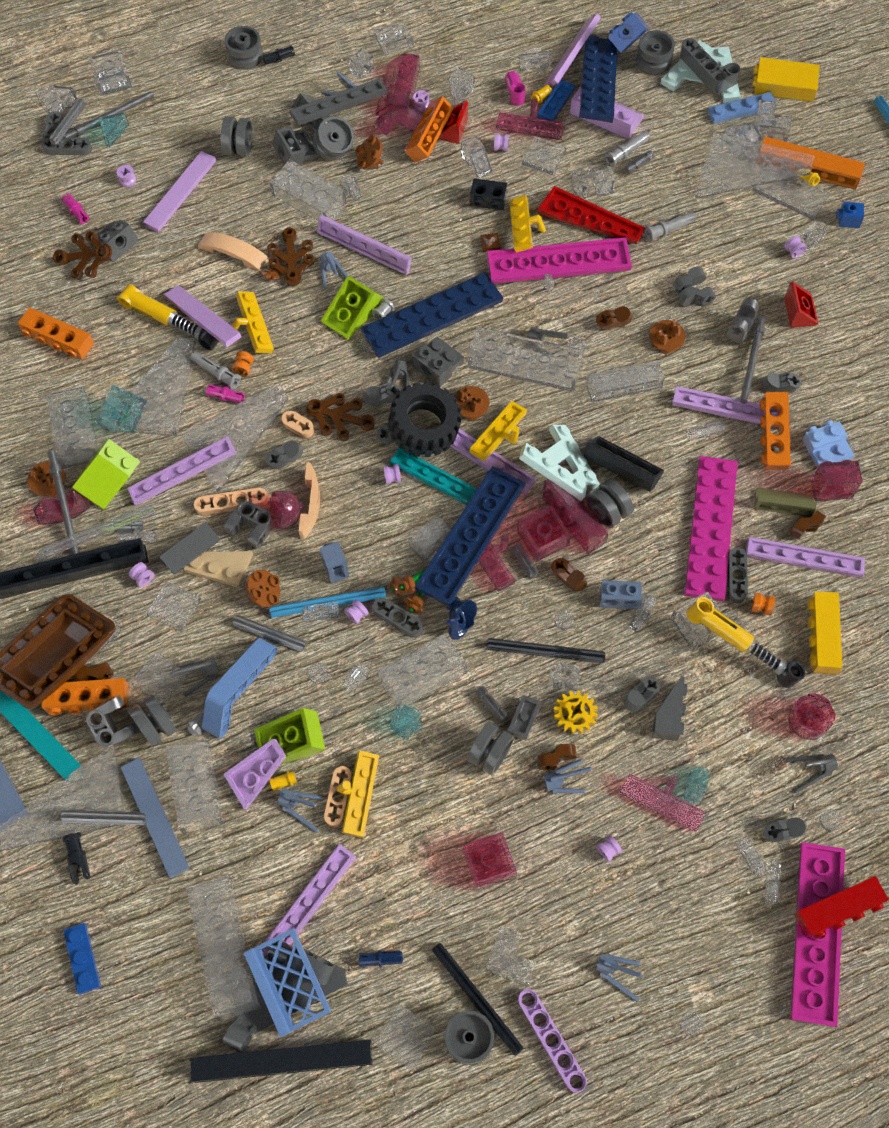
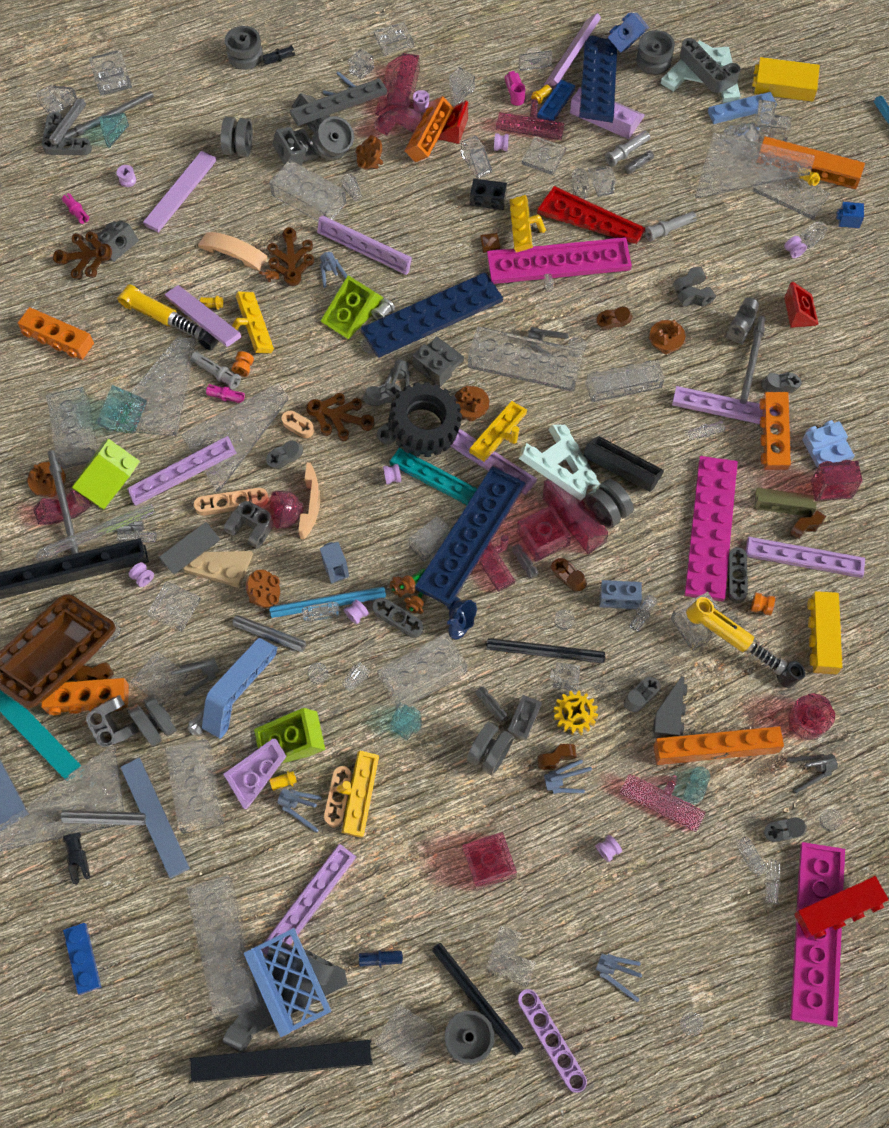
(212, 302): none -> yellow pin
(718, 745): none -> orange brick

